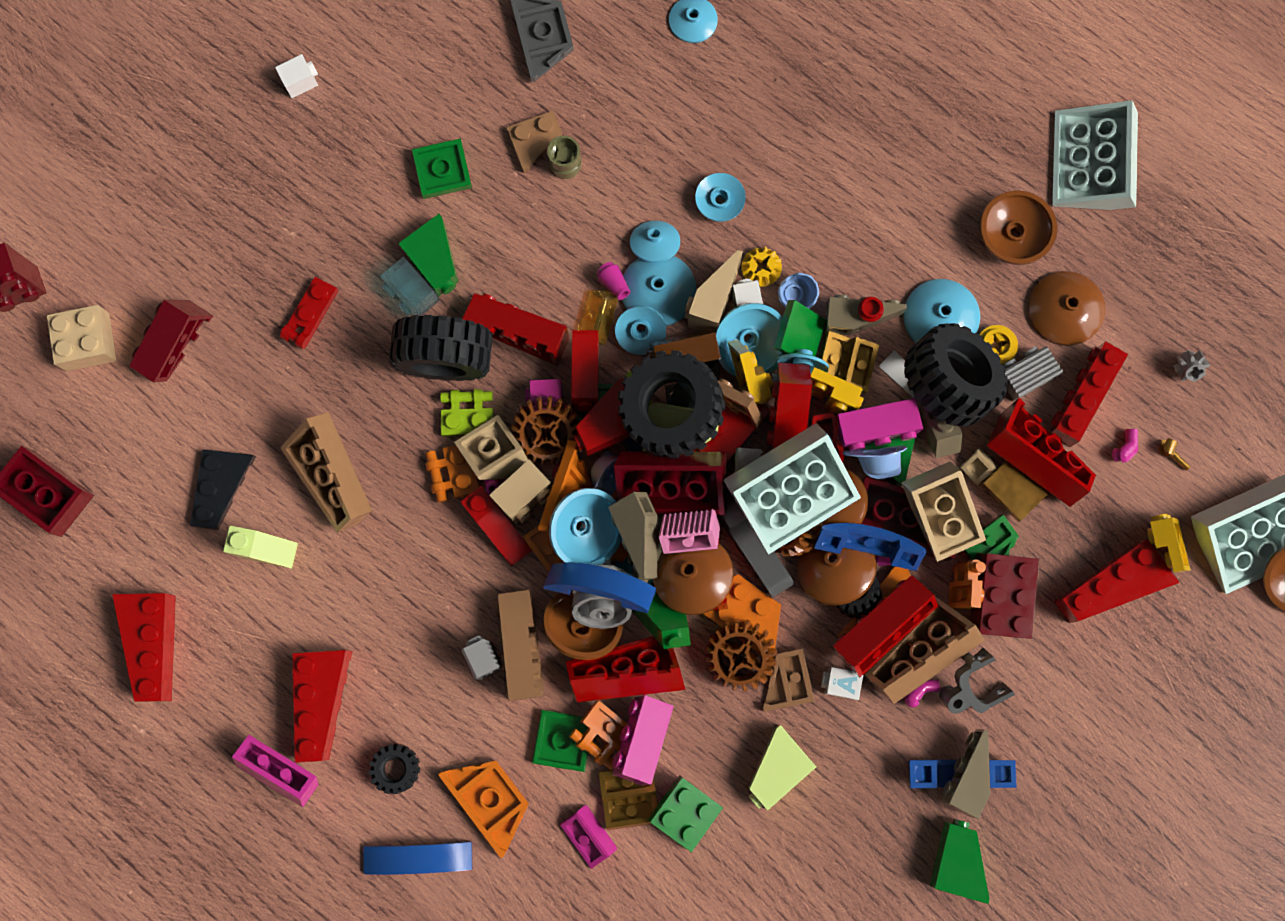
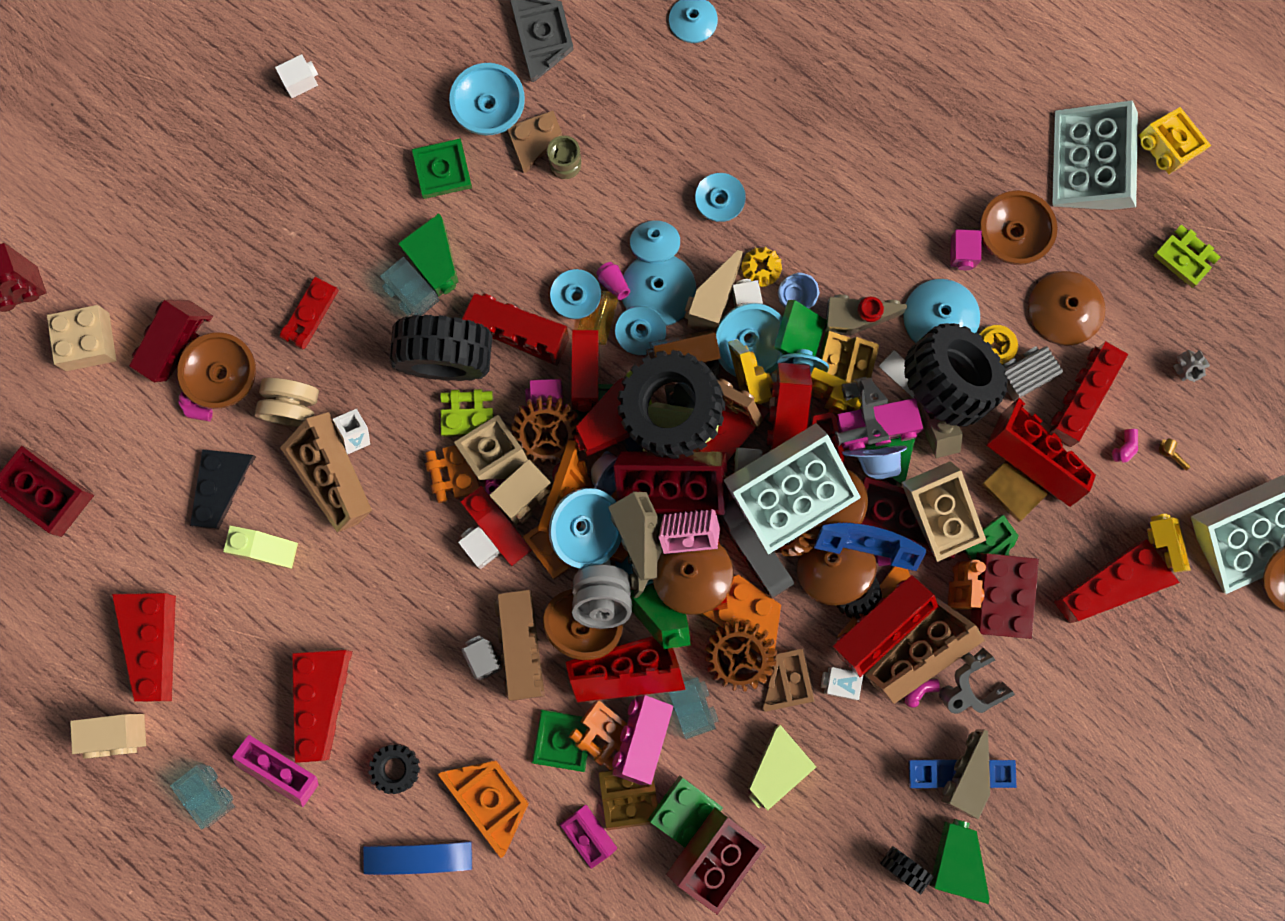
(108, 735): none -> tan brick
(193, 410): none -> dark pink arm
(203, 362): none -> dark orange dish
(203, 795): none -> clear light blue brick
(285, 401): none -> tan wheel
(352, 431): none -> white brick
(478, 546): none -> white brick
(482, 86): none -> medium azure dish
(575, 282): none -> medium azure dish
(601, 582): blue slope -> none
(693, 710): none -> clear light blue brick
(715, 861): none -> dark red brick
(864, 390): none -> dark grey piece
(906, 870): none -> black tyre
(965, 249): none -> dark pink brick
(979, 466): tan slope -> none
(1173, 140): none -> yellow plate
(1182, 260): none -> lime plate

